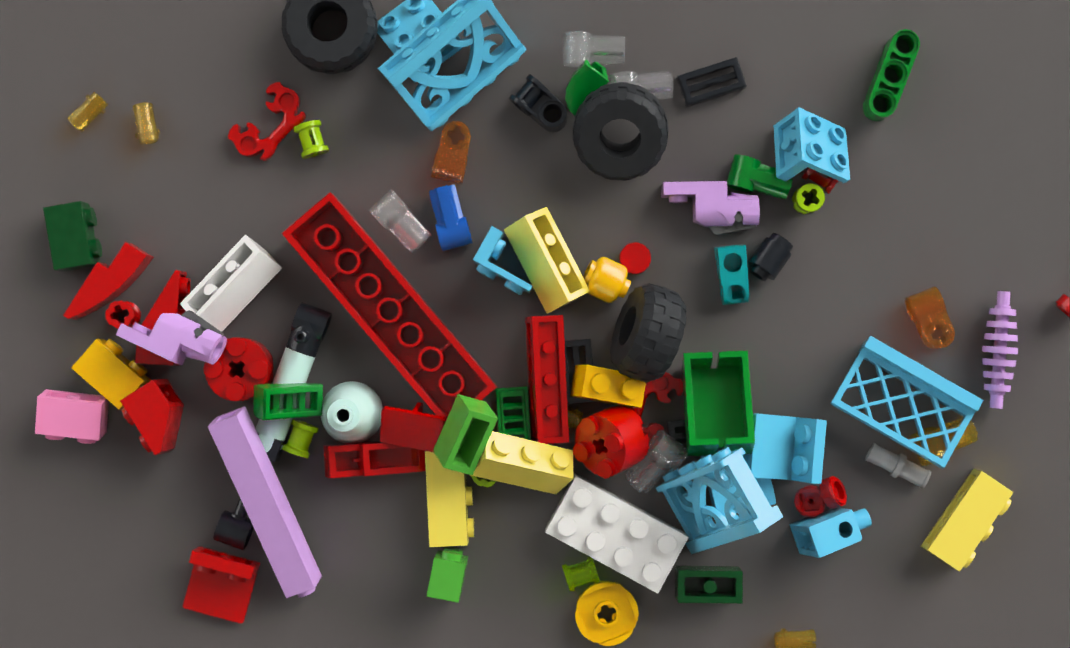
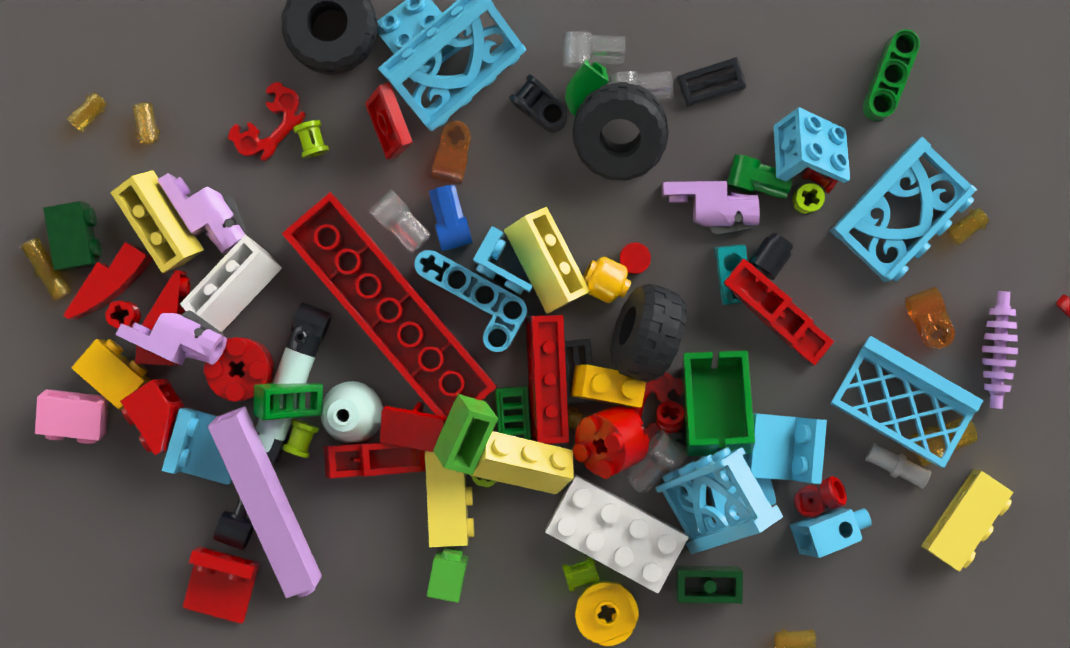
(44, 269): none -> clear yellow pin
(156, 221): none -> light yellow brick
(193, 448): none -> medium azure bracket
(206, 211): none -> lavender plate
(388, 121): none -> red tile
(468, 293): none -> medium azure beam
(667, 424): none -> red bush
(778, 312): none -> red slope
(908, 167): none -> medium azure fence
(968, 225): none -> clear yellow pin

